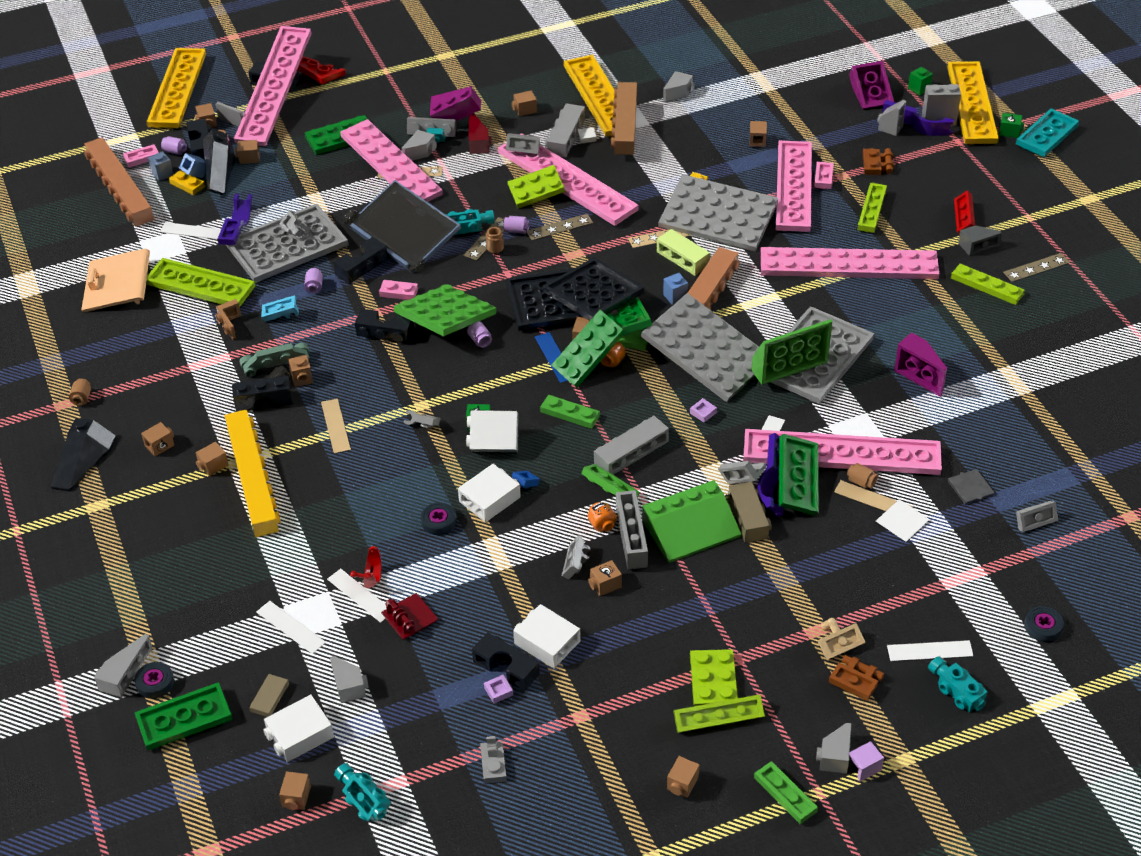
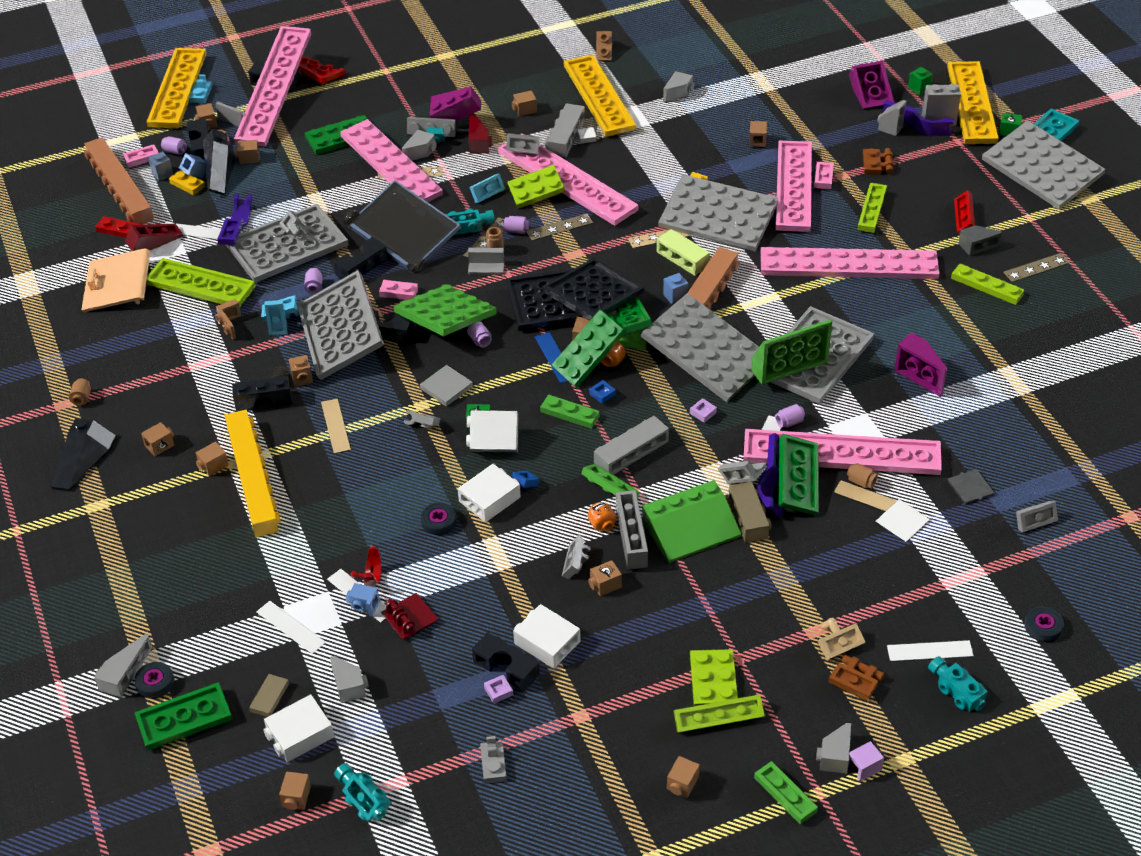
(114, 226): none -> red plate
(151, 235): none -> dark red slope
(200, 90): none -> medium azure plate
(272, 356): sand green plate -> none
(276, 317): none -> medium azure plate
(340, 325): none -> light grey plate
(363, 598): none -> medium blue brick
(446, 385): none -> light grey tile
(486, 261): none -> light grey panel
(487, 188): none -> medium azure plate
(602, 391): none -> blue plate
(603, 45): none -> medium nougat bracket
(624, 118): medium nougat brick -> none
(790, 416): none -> lavender brick
(1043, 164): none -> light grey plate

